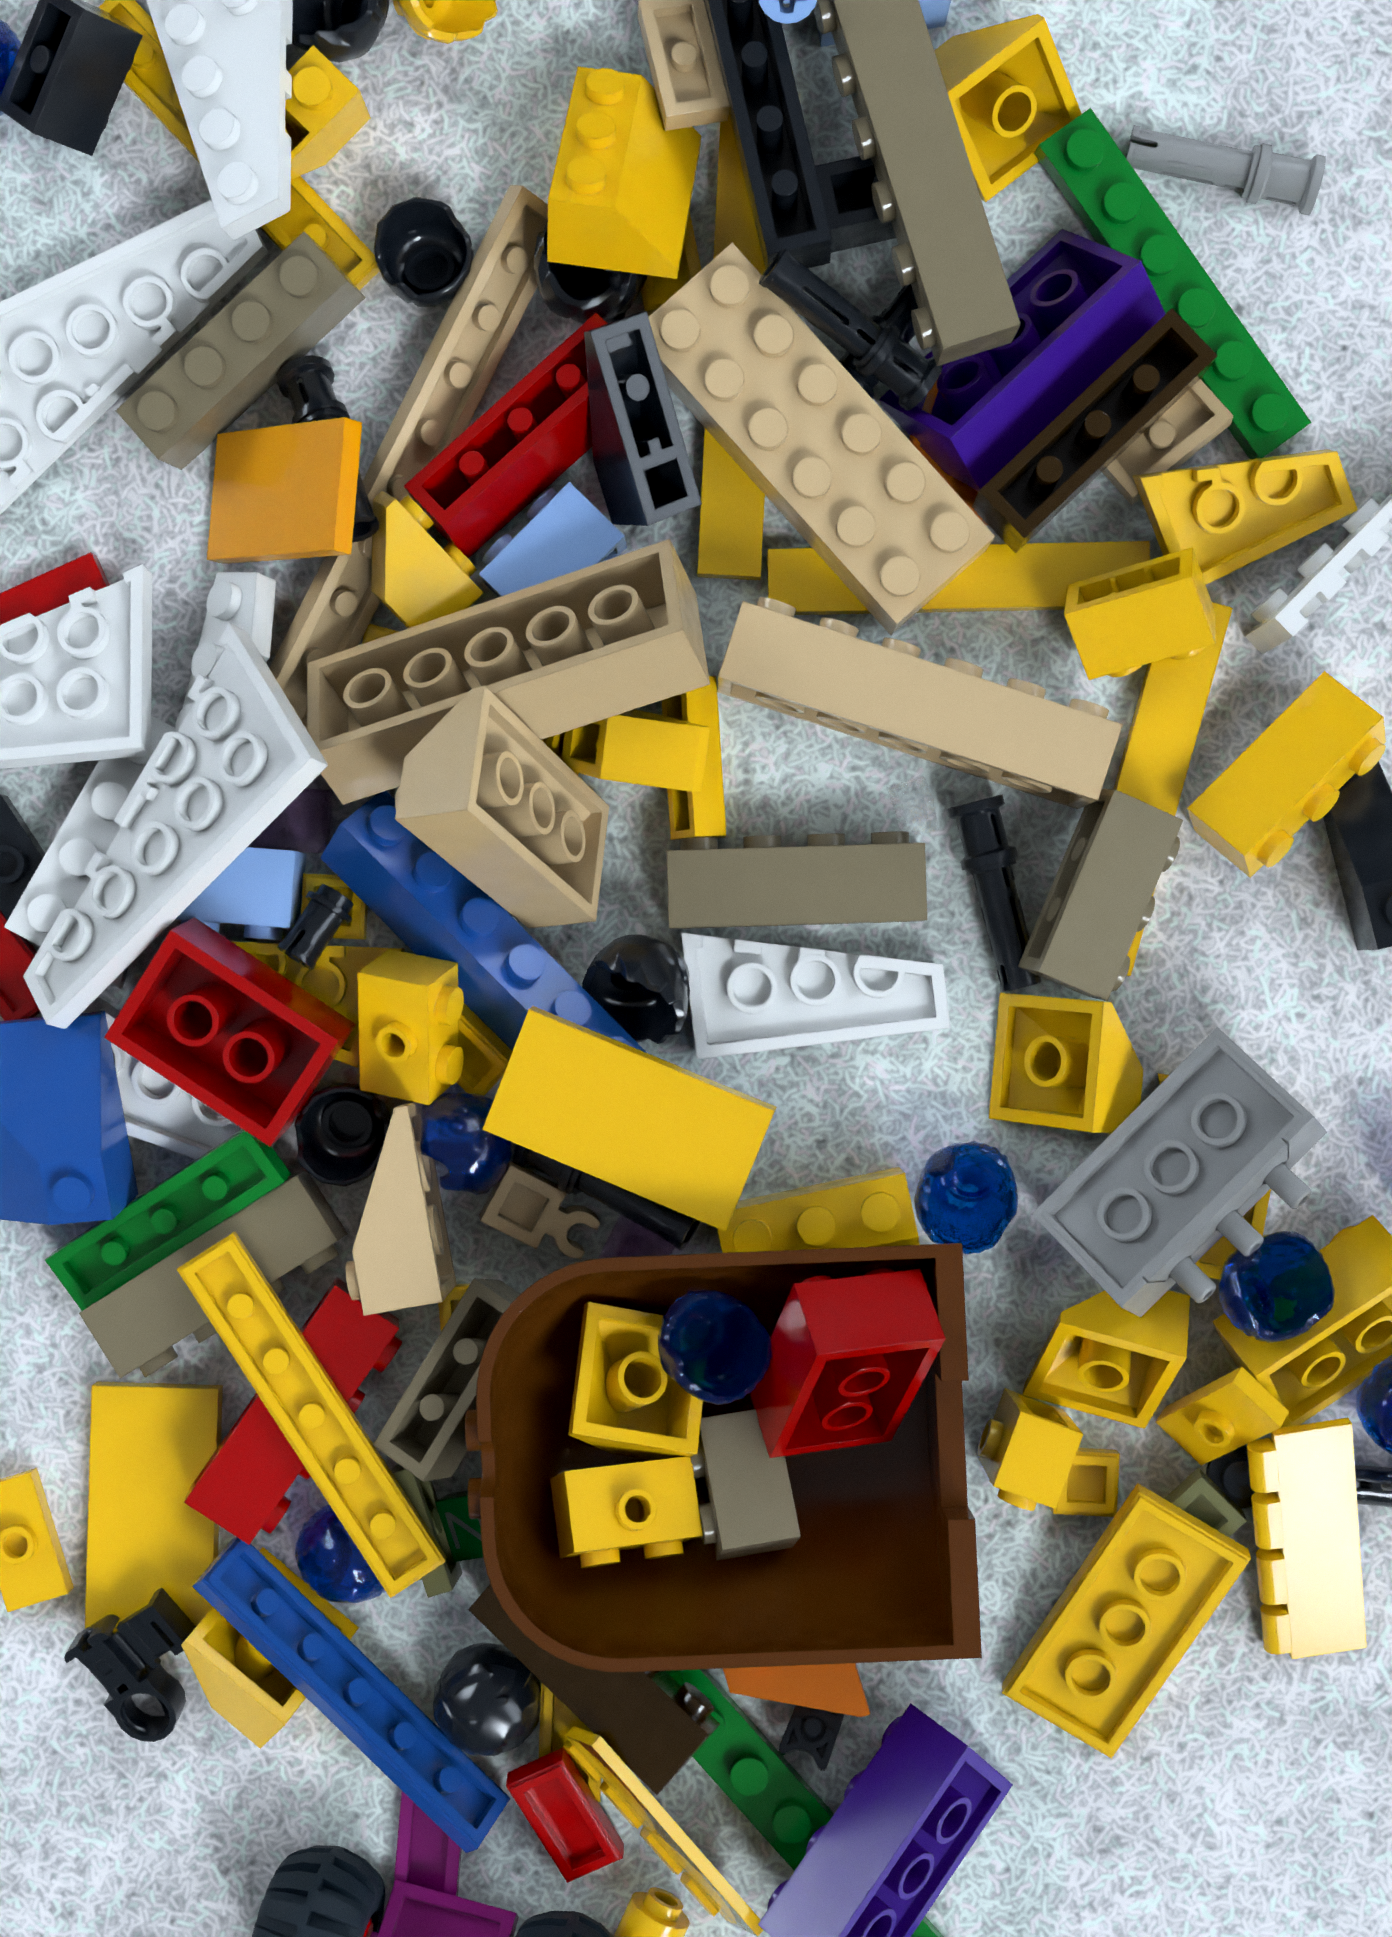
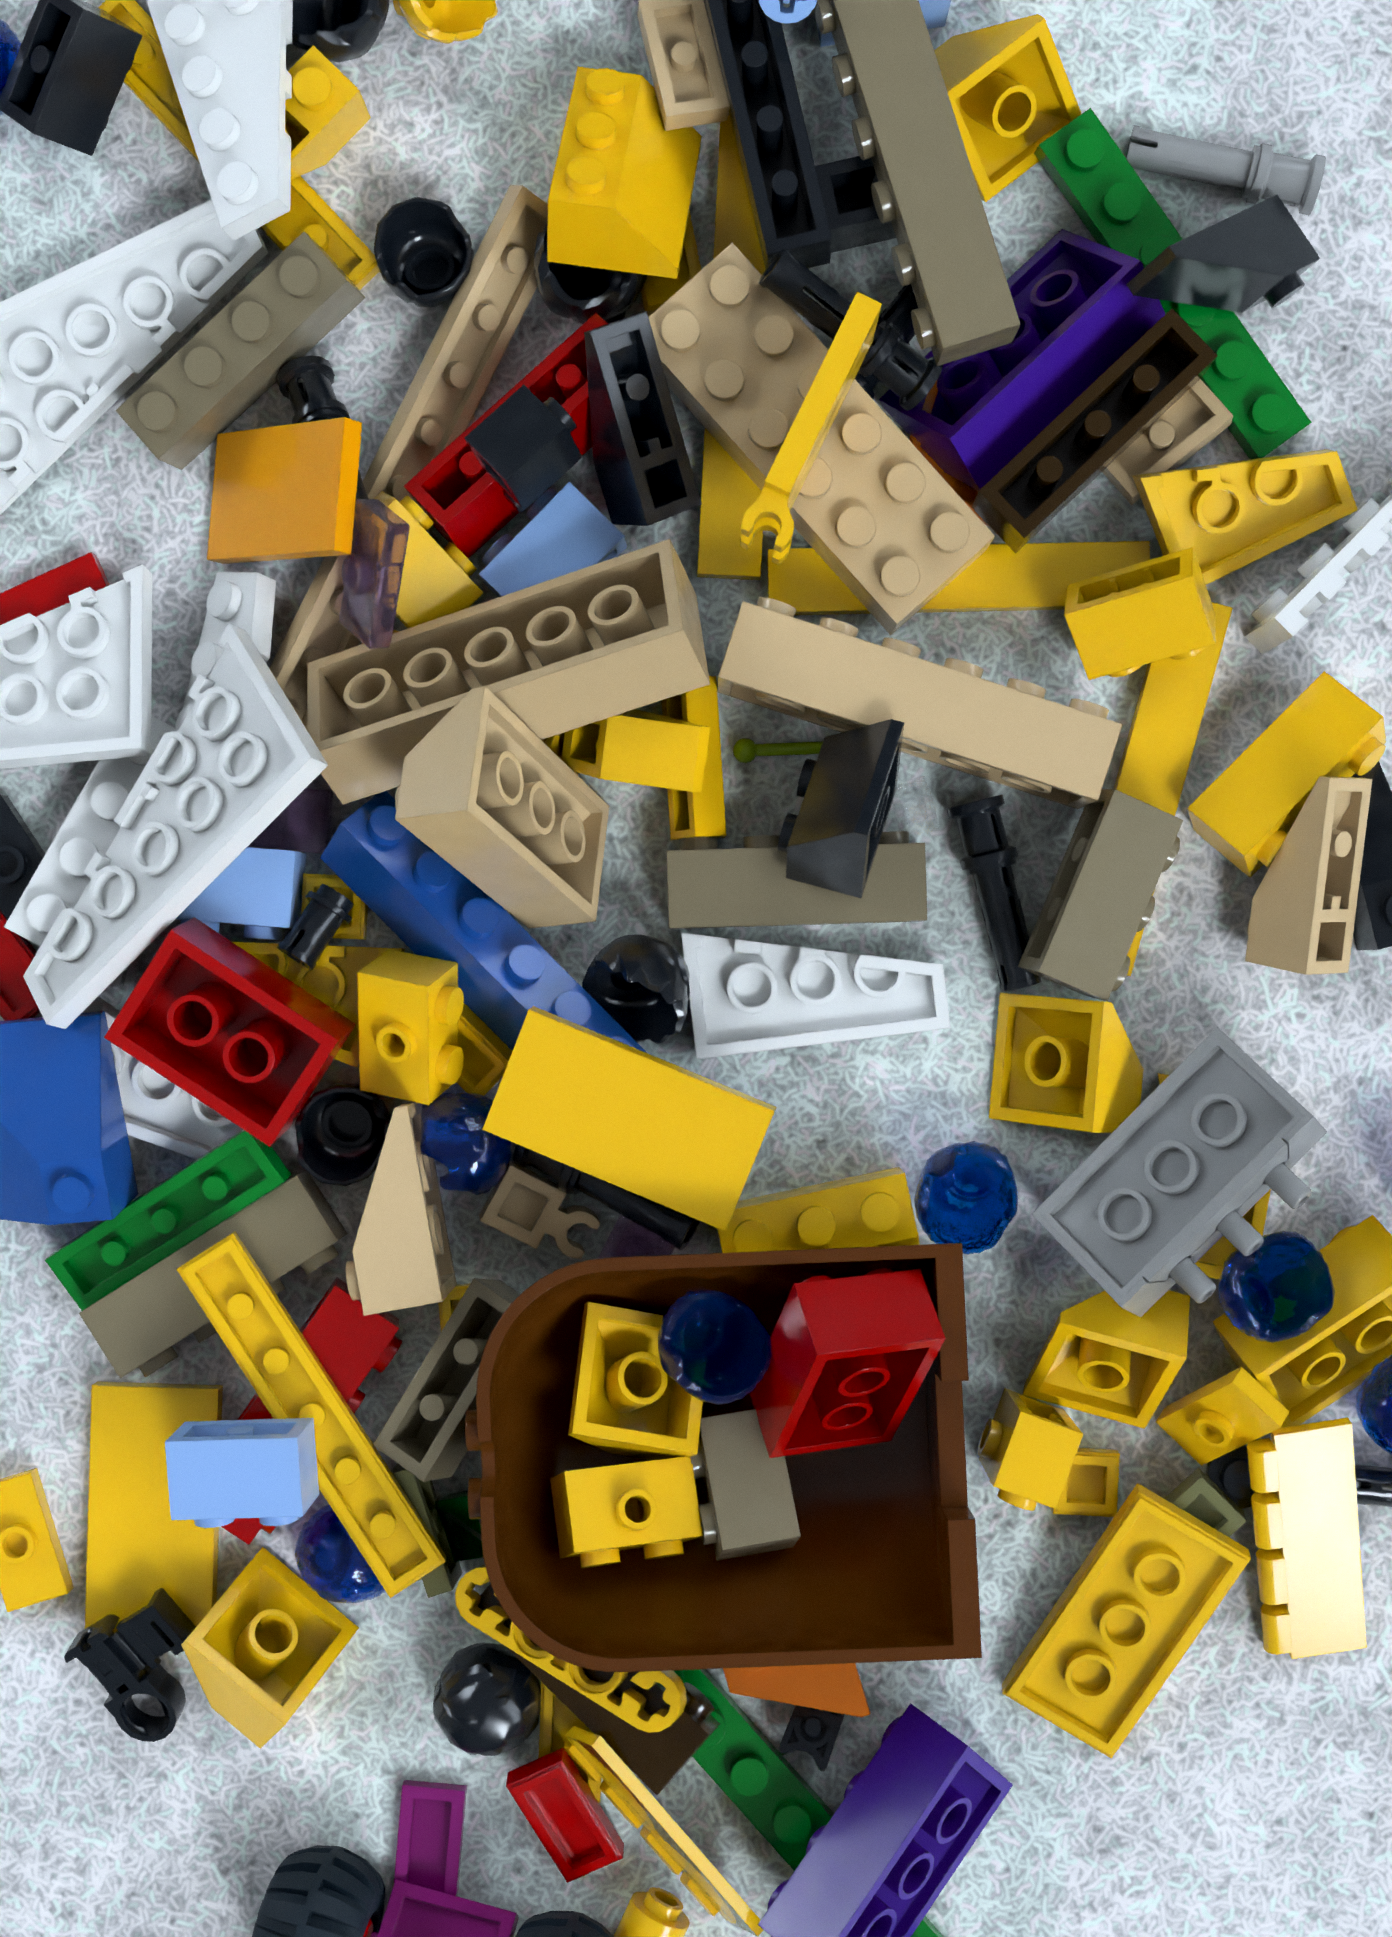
(242, 1471): none -> light blue brick
(352, 1693): blue tile -> none
(373, 573): none -> plate
(525, 446): none -> black brick
(628, 1708): none -> yellow beam
(746, 750): none -> lime hinge
(811, 427): none -> yellow tile
(843, 808): none -> black slope
(1233, 262): none -> black slope
(1310, 892): none -> tan slope

